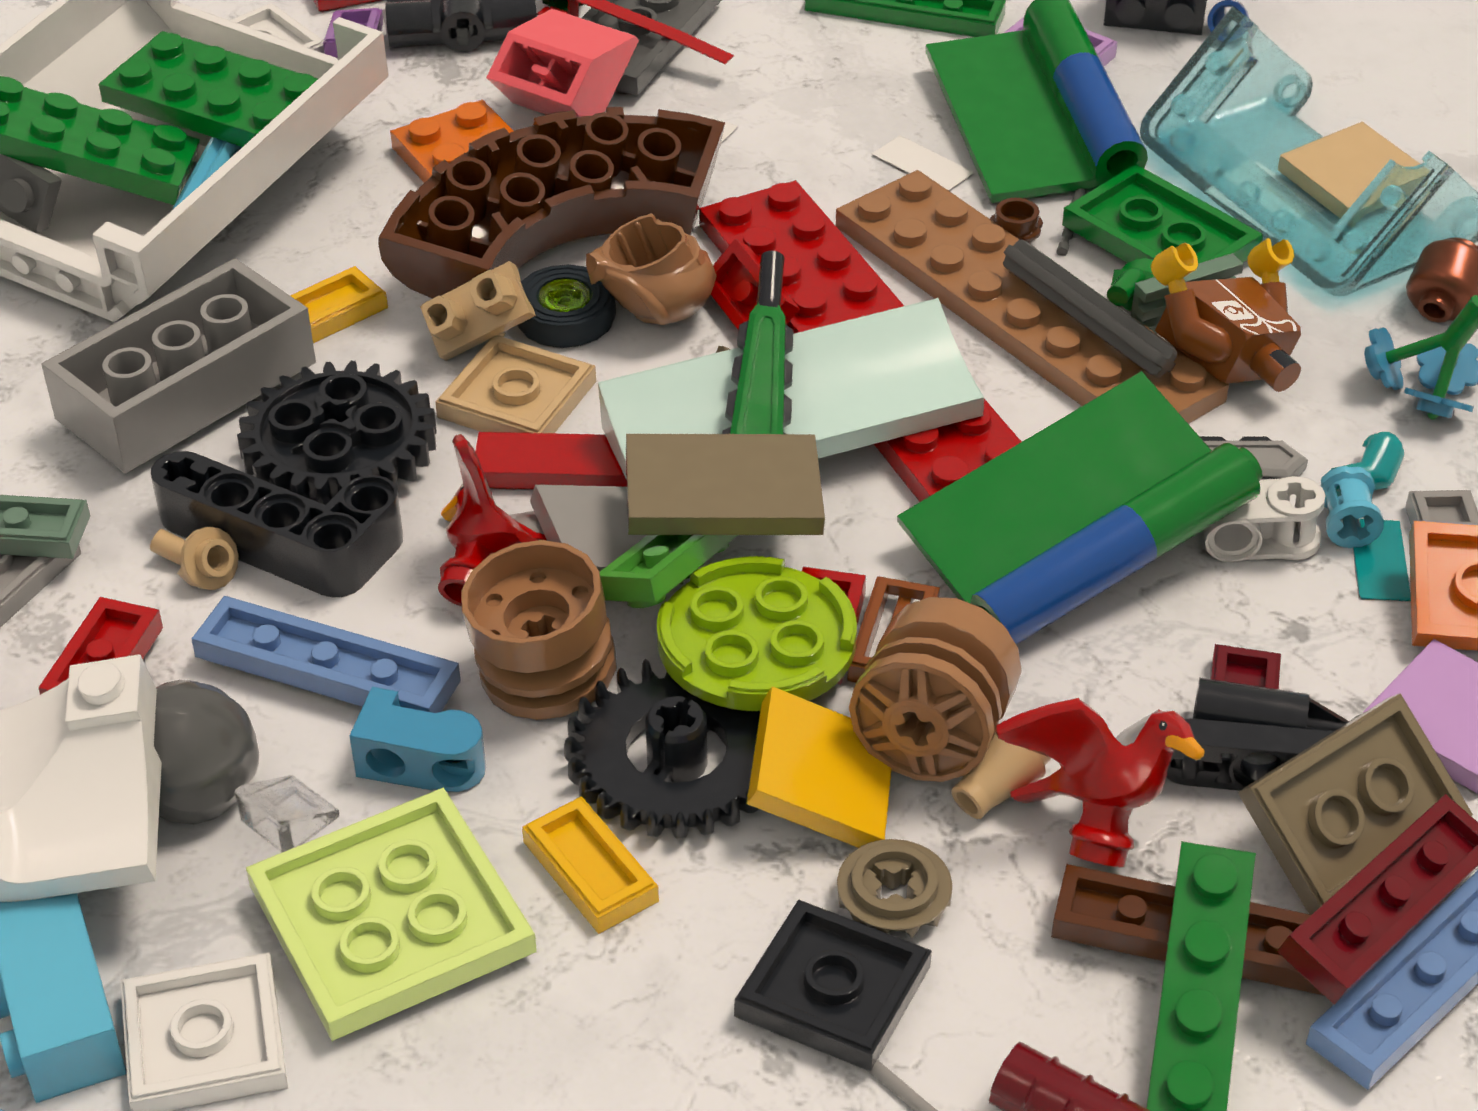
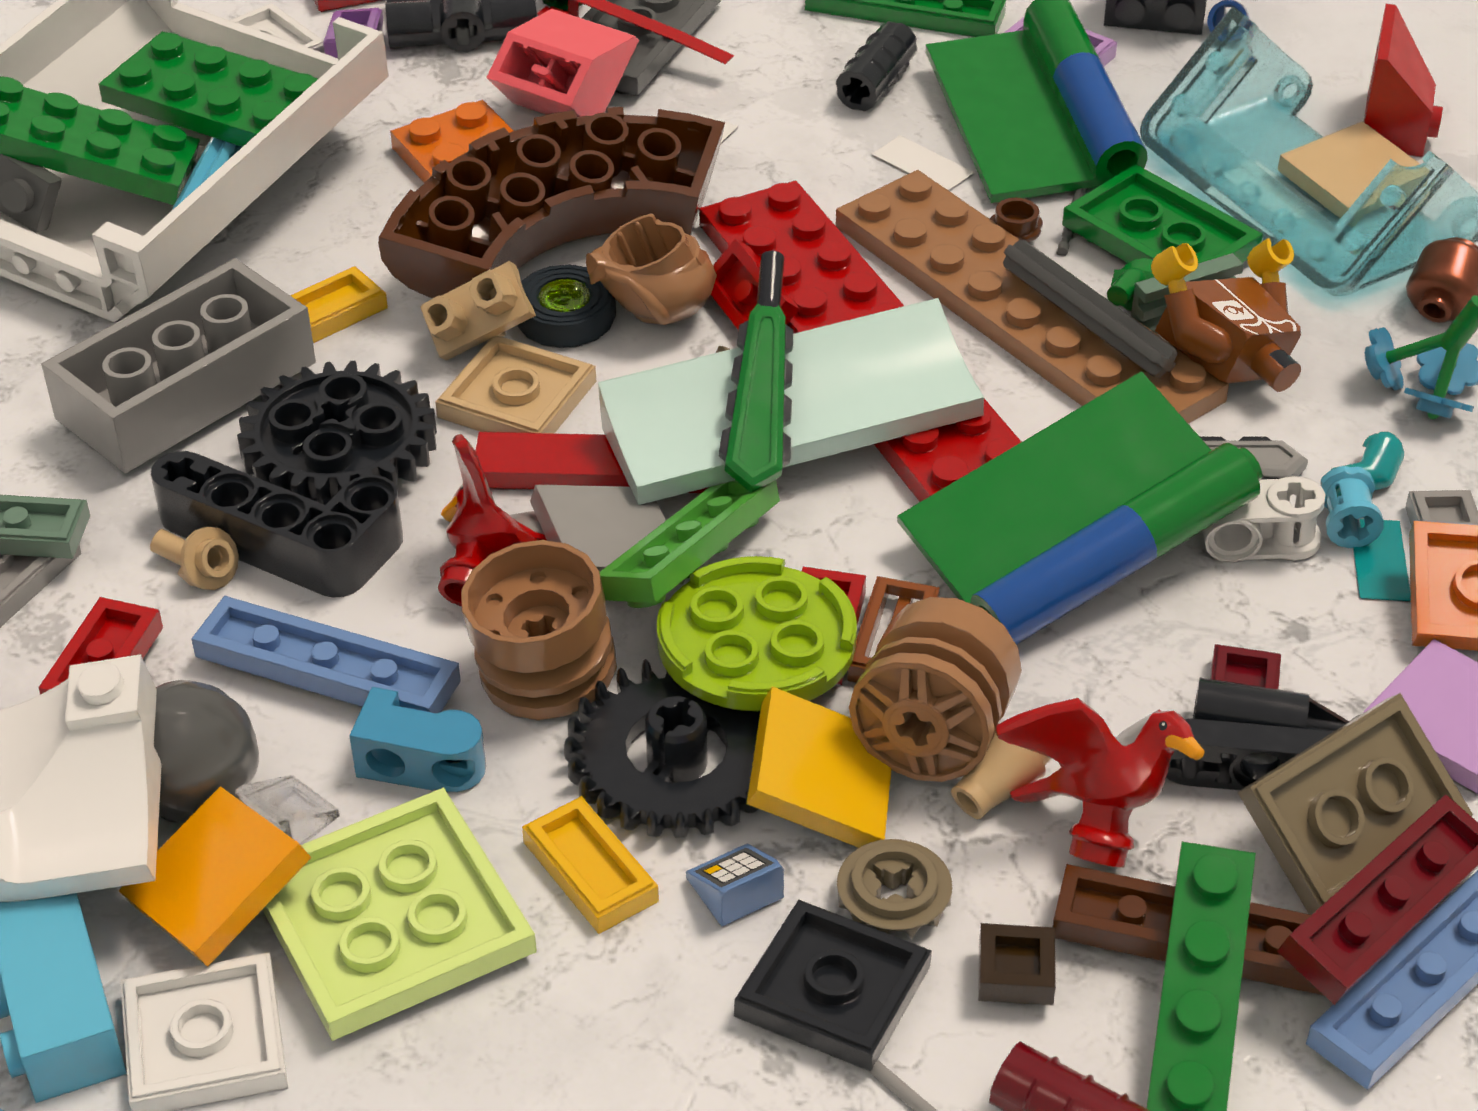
(216, 875): none -> light orange tile
(723, 484): dark tan tile -> none
(738, 883): none -> medium blue slope
(876, 66): none -> black axle
(1016, 964): none -> dark brown plate
(1401, 89): none -> red slope

